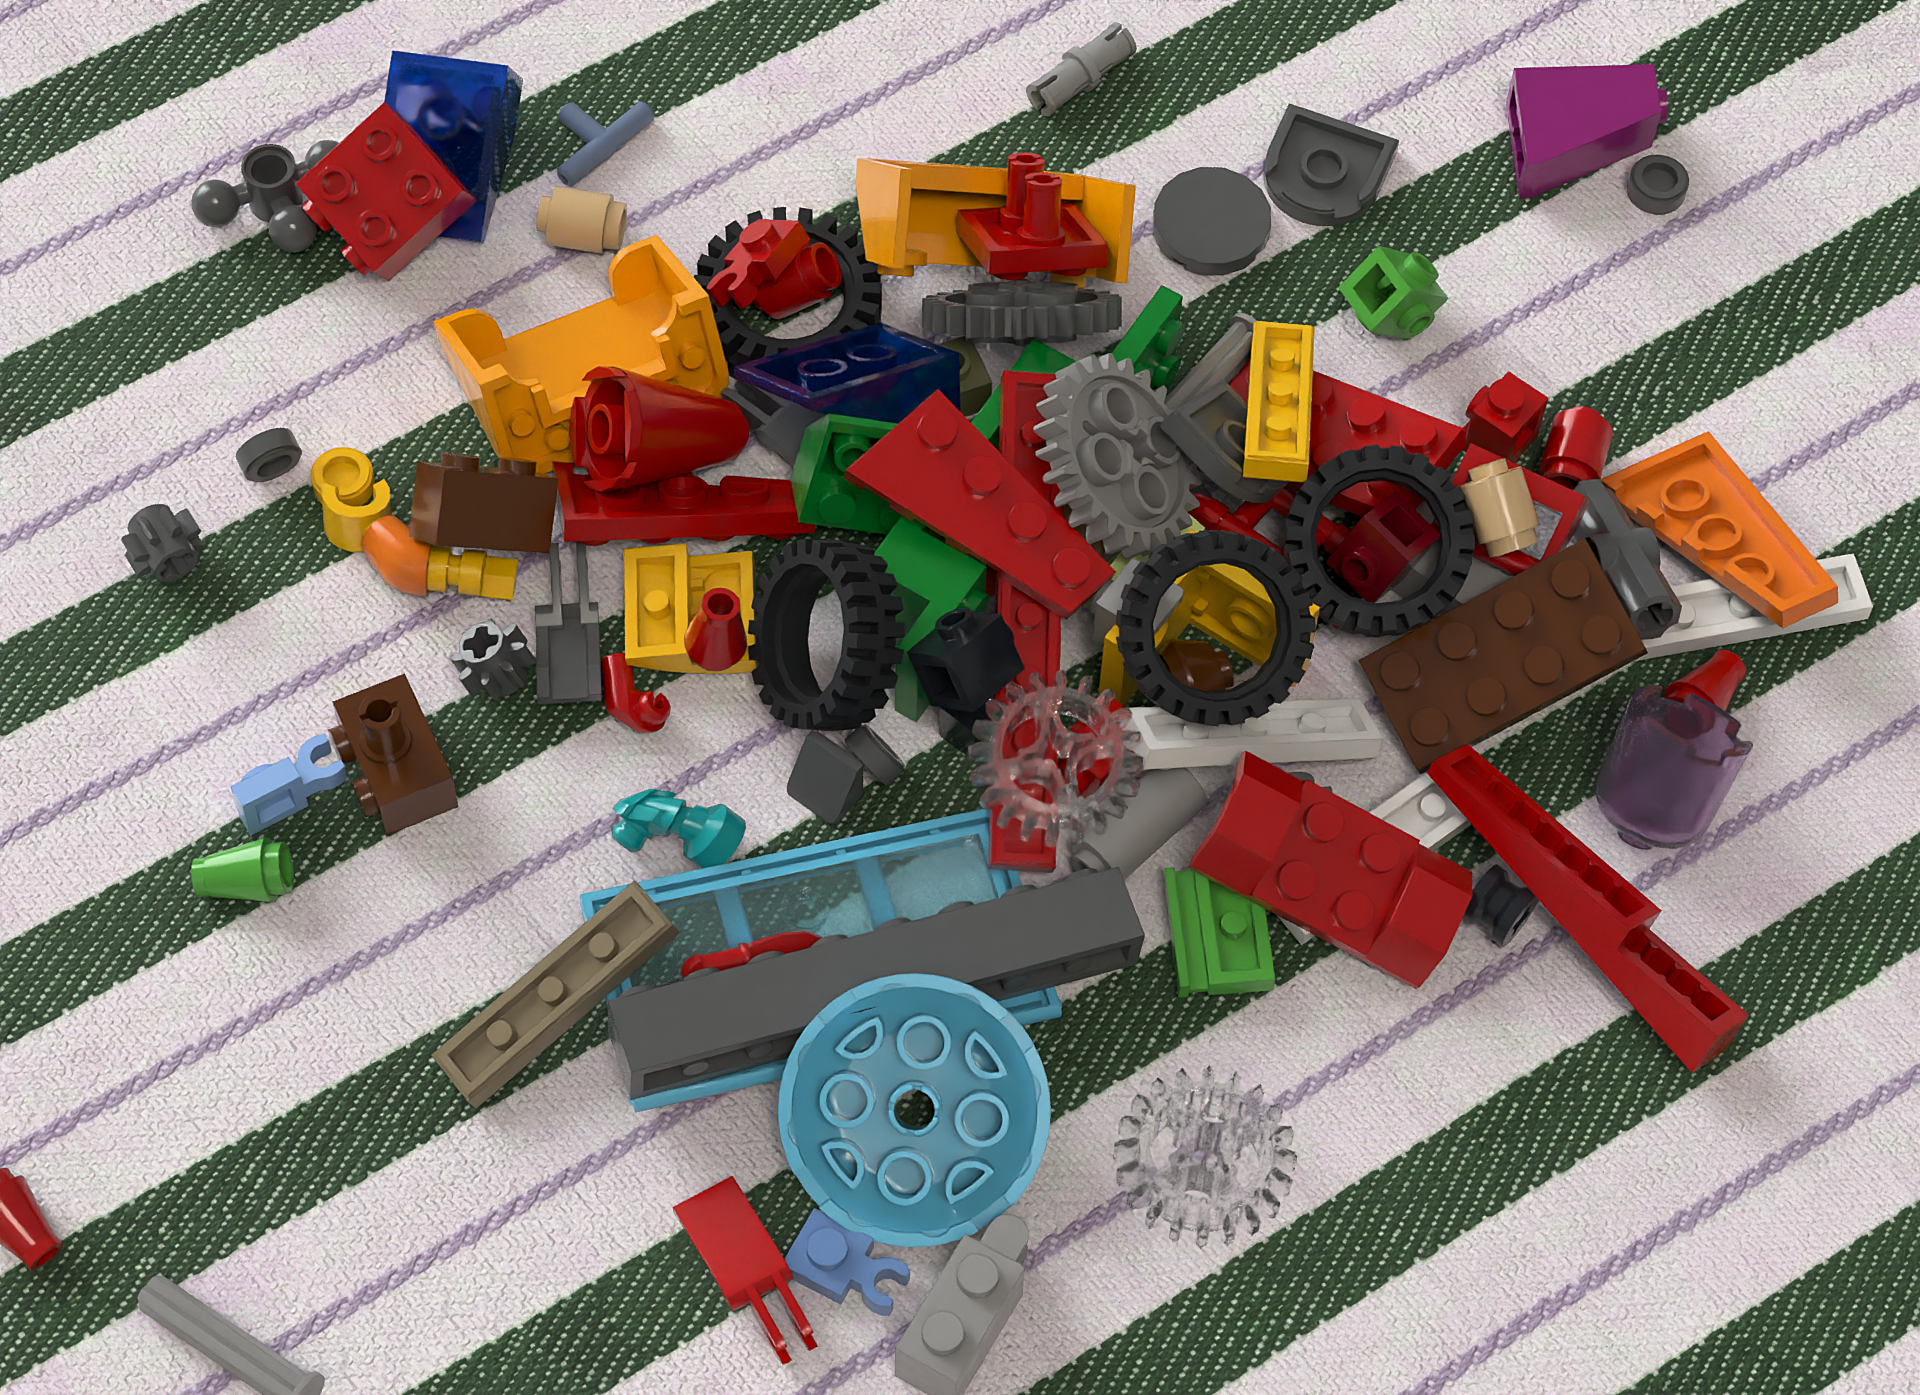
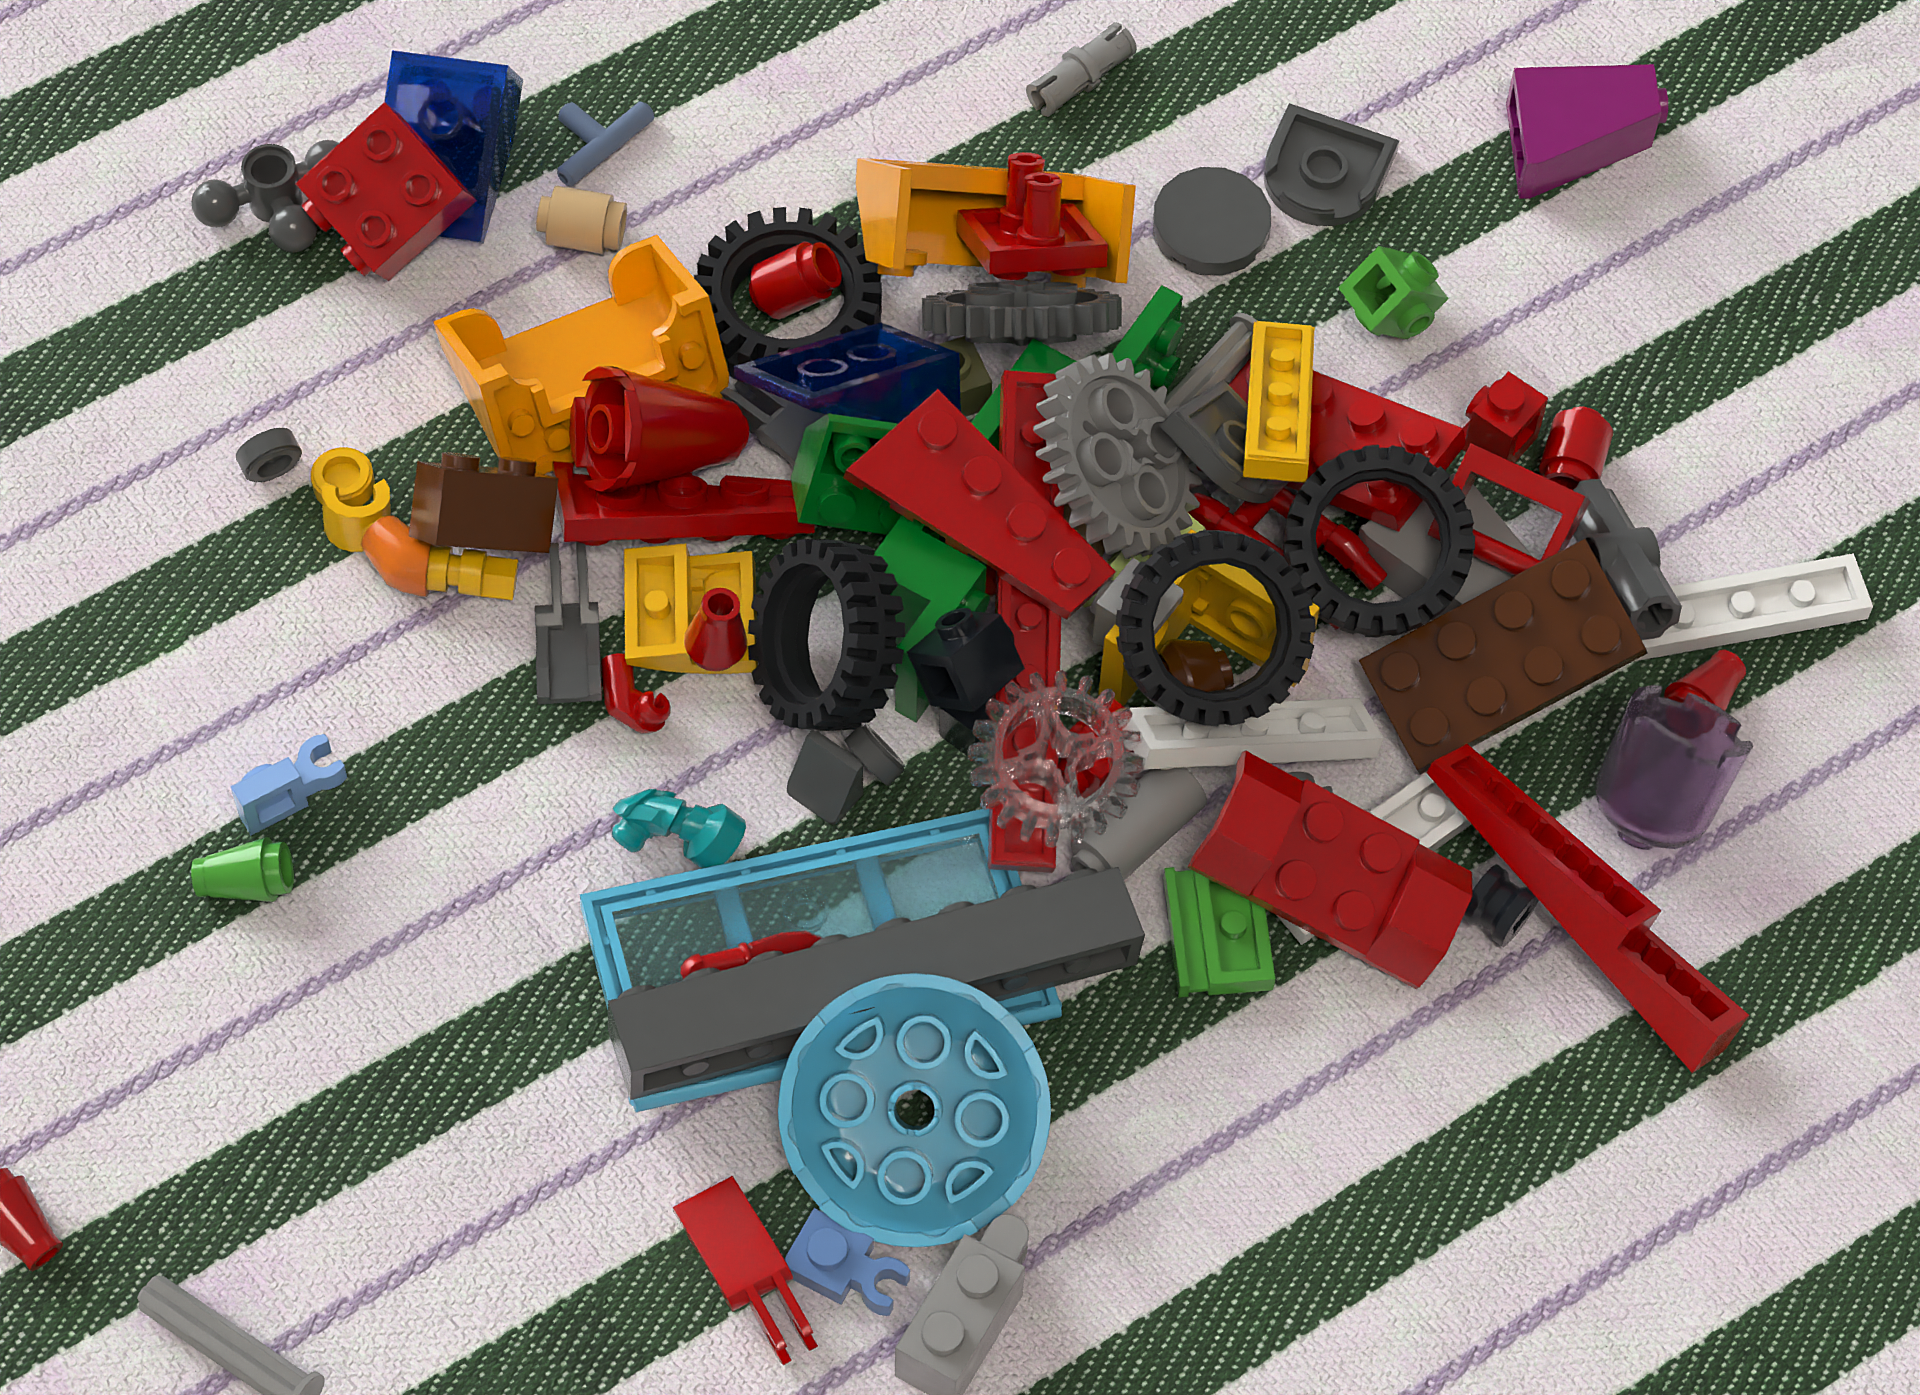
(162, 542): dark grey gear -> none
(394, 755): reddish brown brick -> none
(493, 659): dark grey gear -> none
(555, 994): dark tan tile -> none
(761, 254): red plate -> none
(1242, 1125): clear gear -> none
(1383, 548): dark red brick -> none
(1501, 507): tan brick -> none
(1658, 184): dark grey tile -> none
(1724, 526): orange wing -> none

